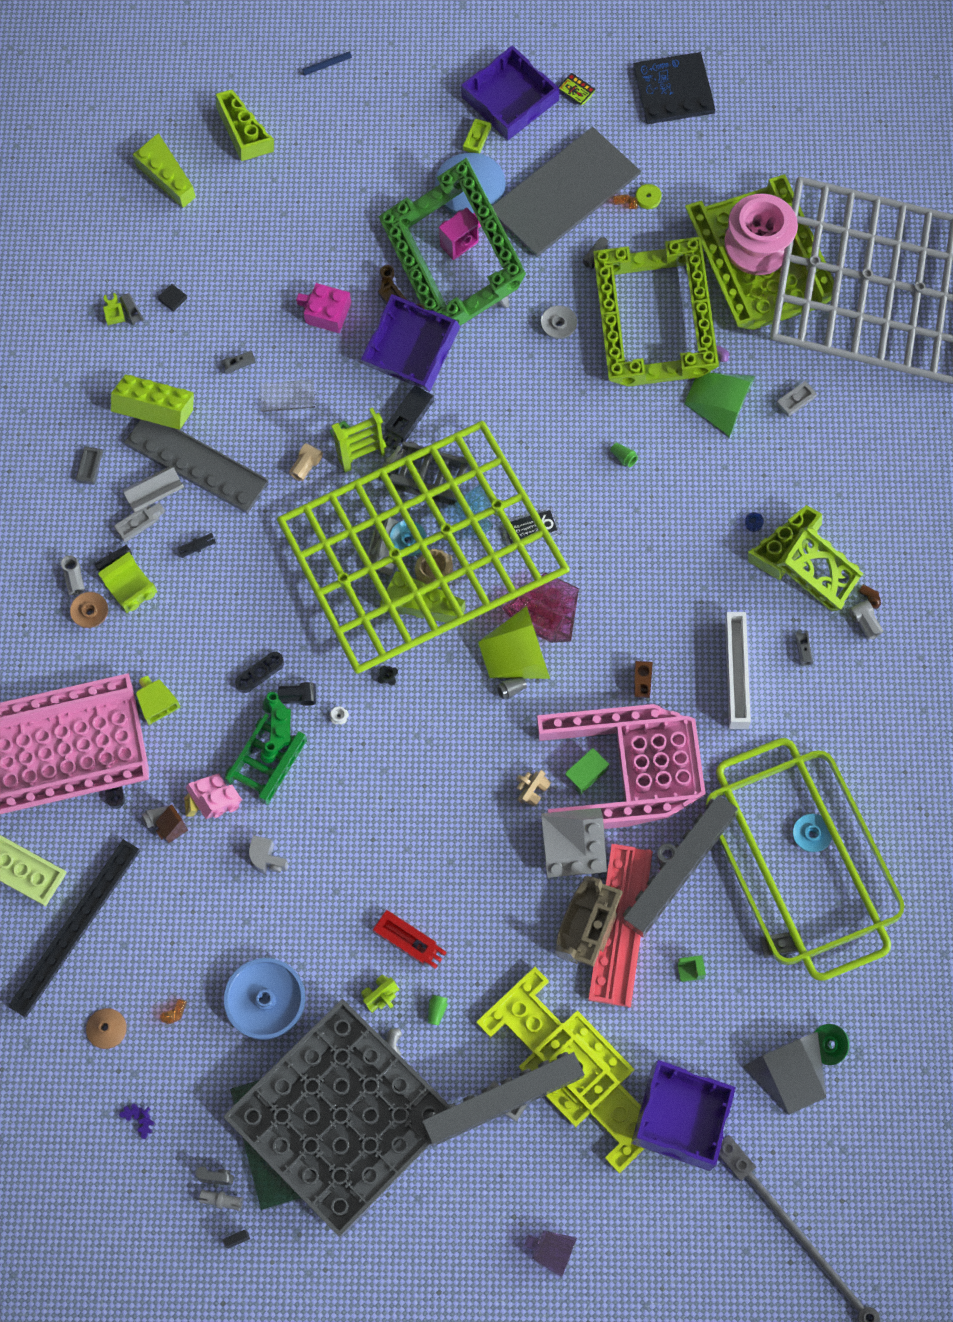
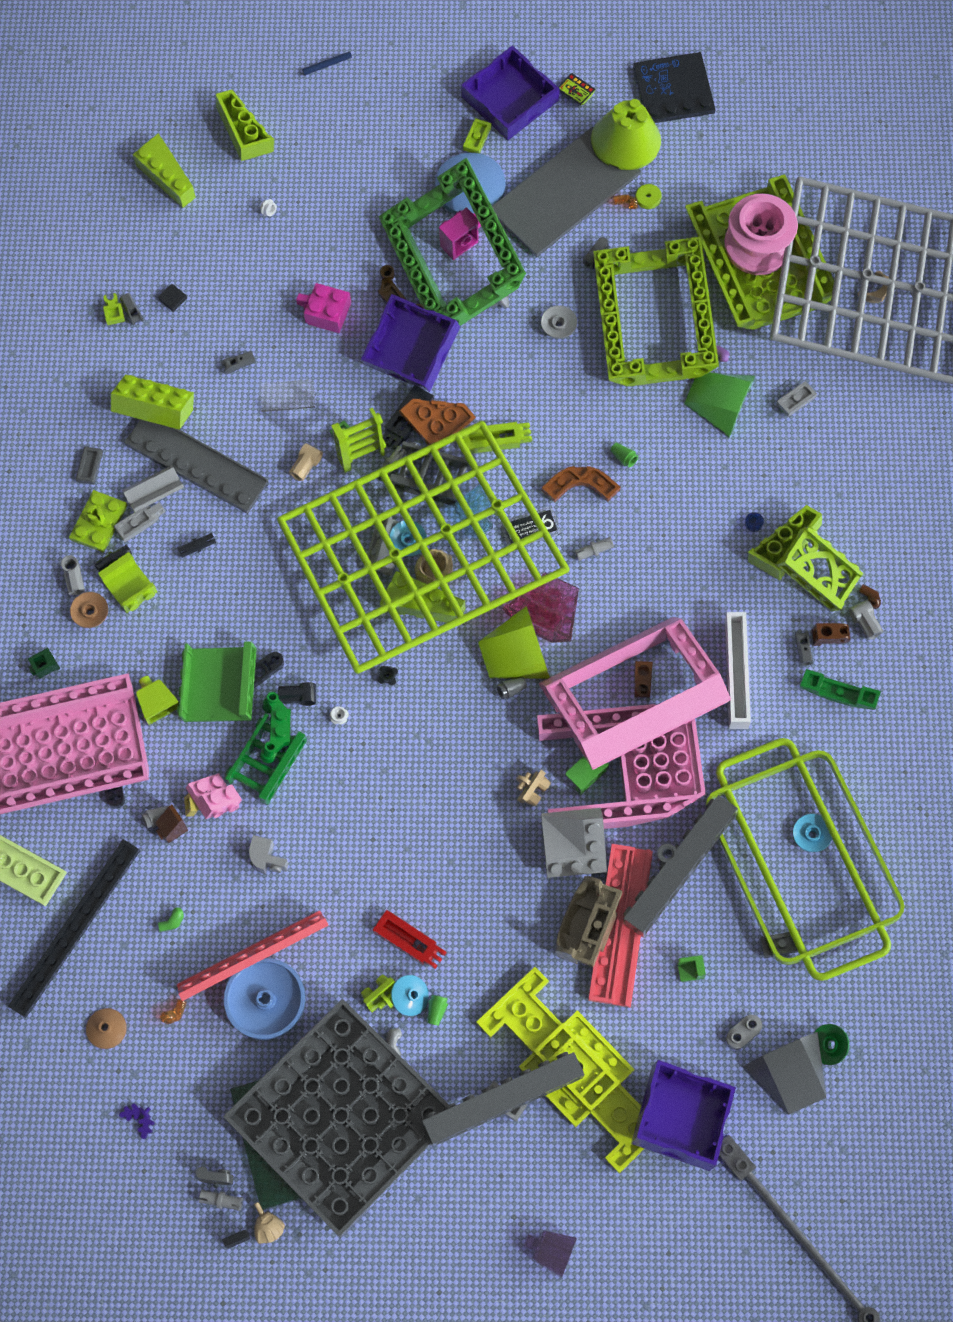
(41, 658): none -> dark green brick
(97, 521): none -> lime plate
(173, 922): none -> bright green arm
(217, 684): none -> bright green panel
(251, 955): none -> coral plate
(267, 1226): none -> tan piece
(268, 207): none -> white plate
(402, 998): none -> medium azure dish
(436, 419): none -> dark orange plate
(477, 442): none -> lime hinge
(582, 476): none -> dark orange plate
(594, 548): none -> light grey pin
(626, 136): none -> lime cone
(652, 723): none -> bright pink slope
(744, 1031): none -> light grey plate
(830, 633): none -> reddish brown leg
(840, 692): none -> green slope
(879, 295): none -> tan helmet

